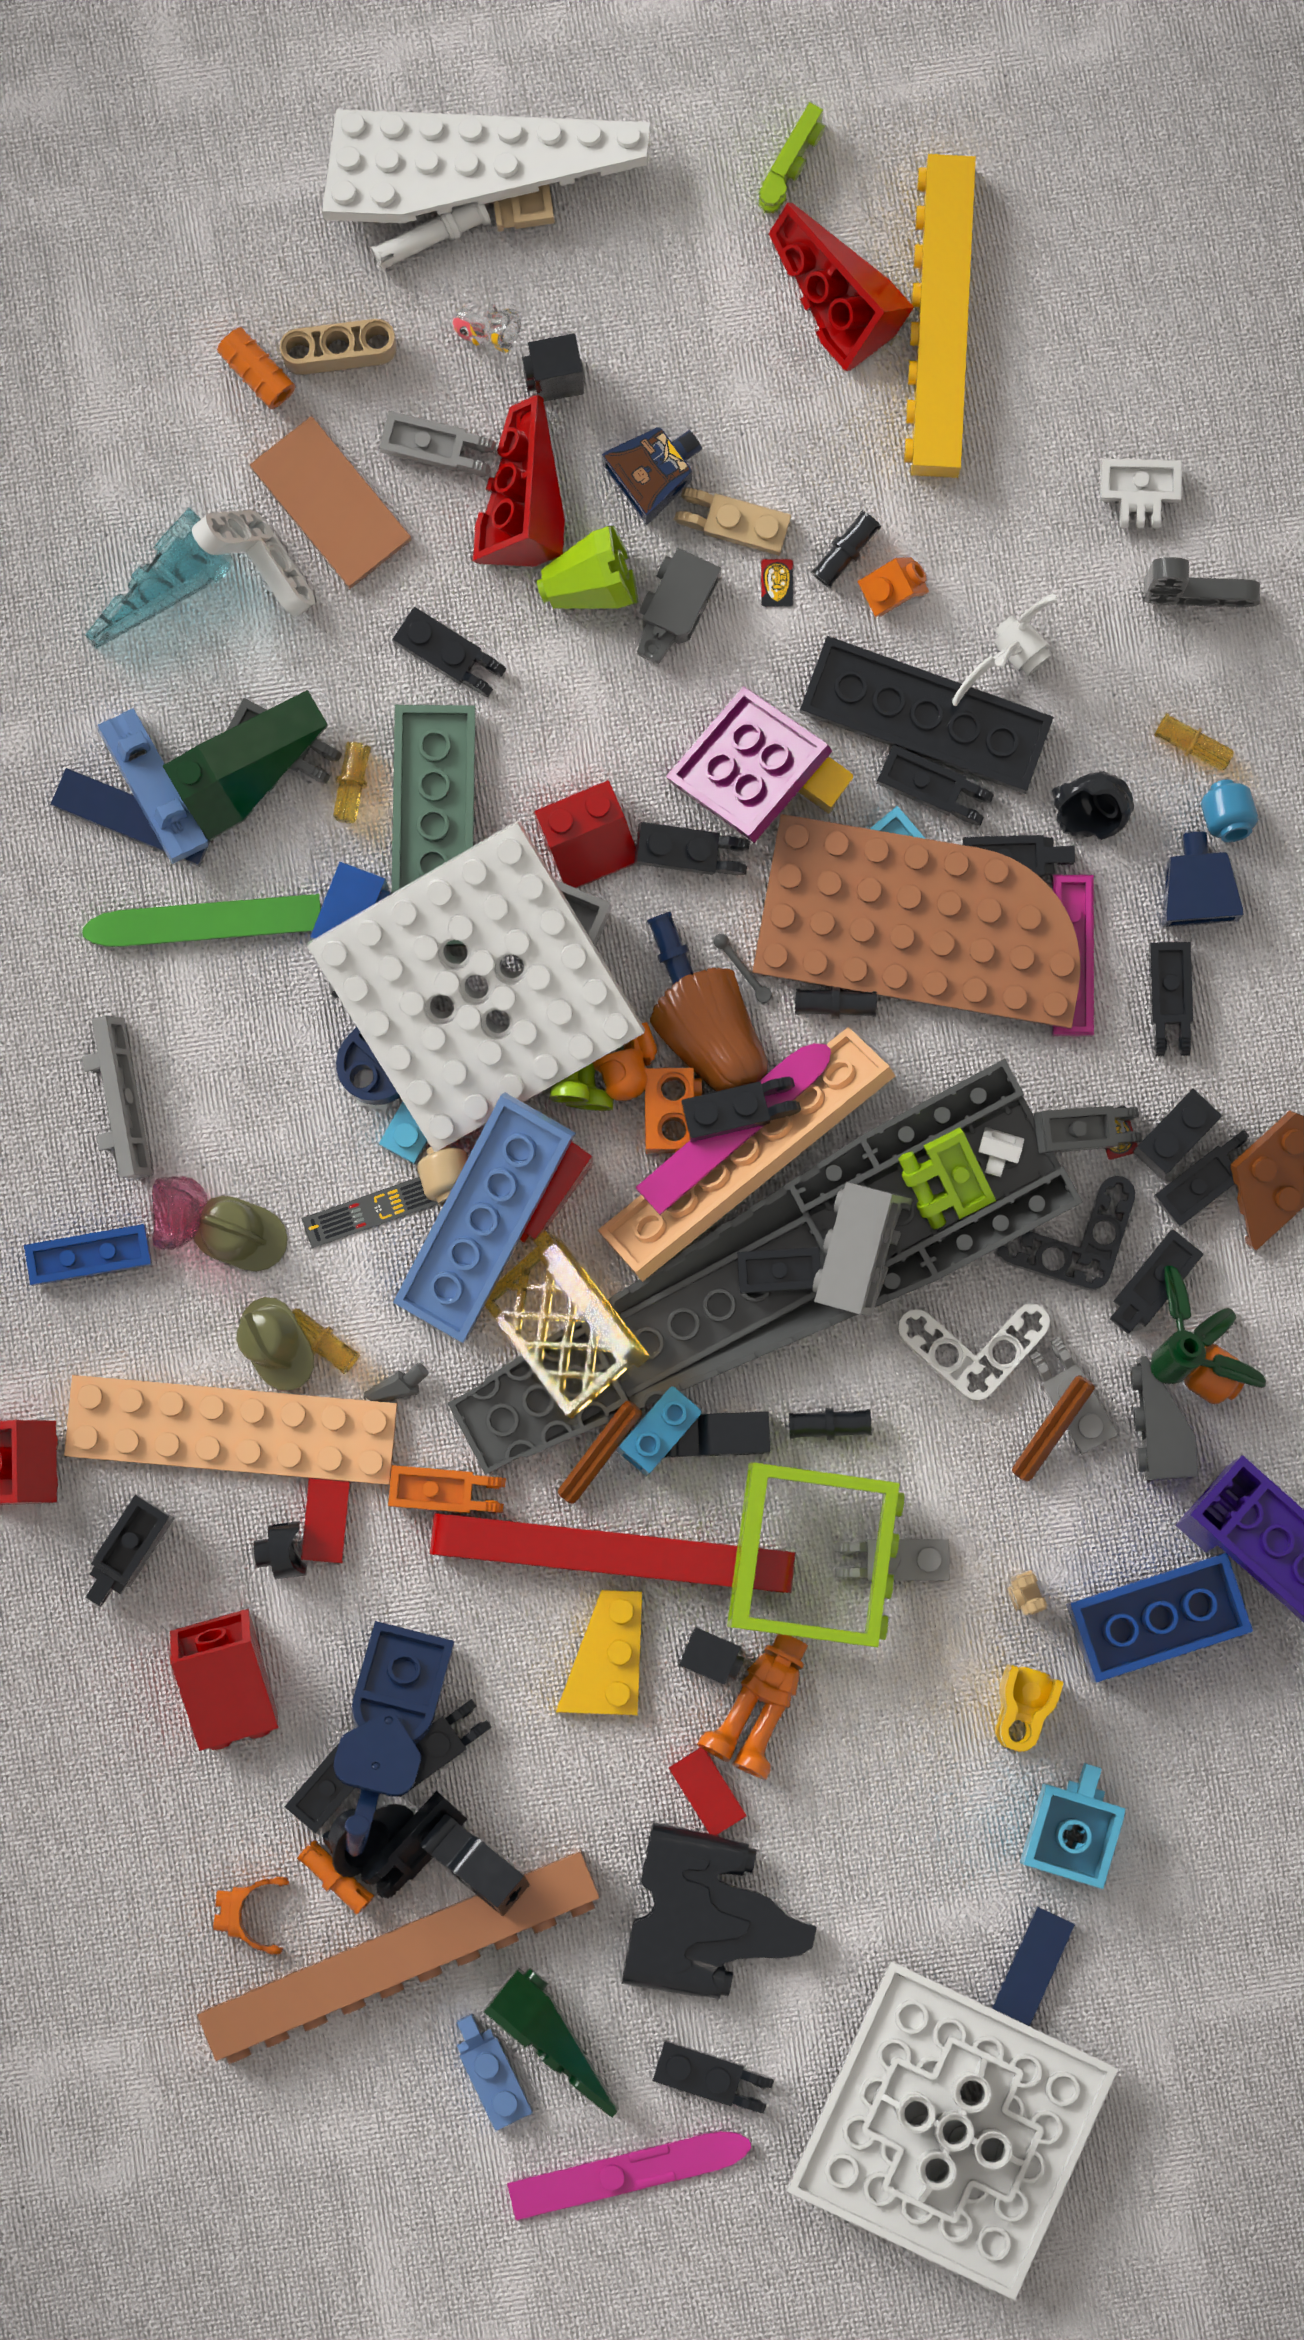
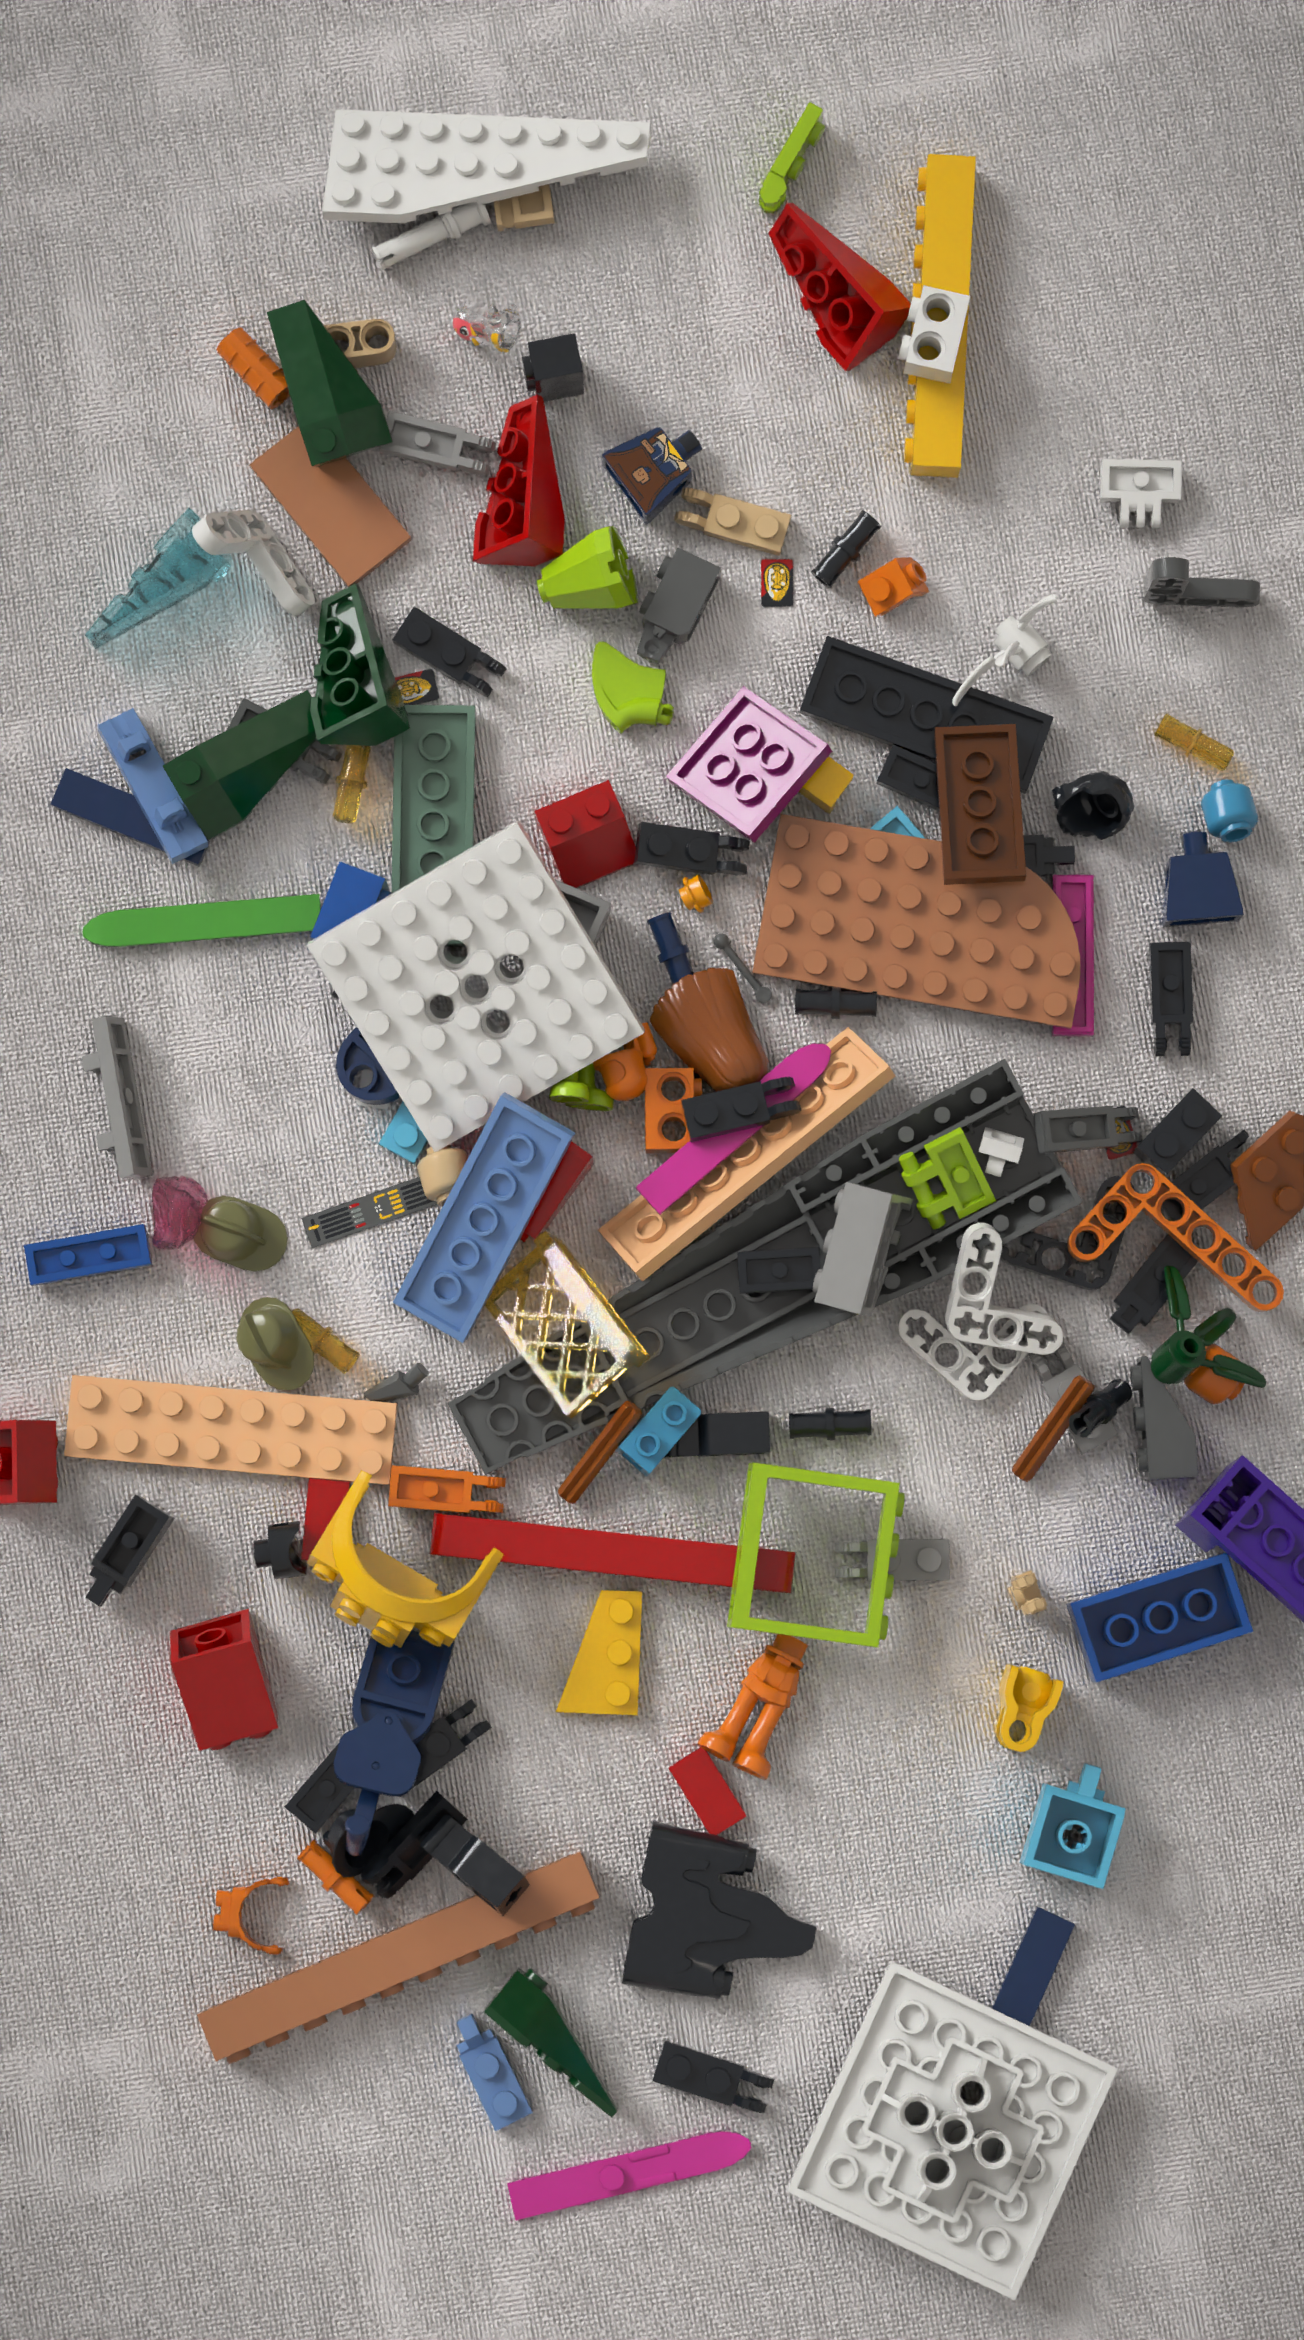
(328, 395): none -> dark green wedge
(355, 685): none -> dark green wedge
(386, 1592): none -> yellow piece
(418, 687): none -> sticker
(627, 690): none -> lime arm
(695, 893): none -> light orange plate
(712, 1656): black brick -> none
(942, 335): none -> white brick
(978, 1302): none -> white beam
(979, 804): none -> reddish brown plate
(1100, 1407): none -> black pin
(1179, 1230): none -> orange beam

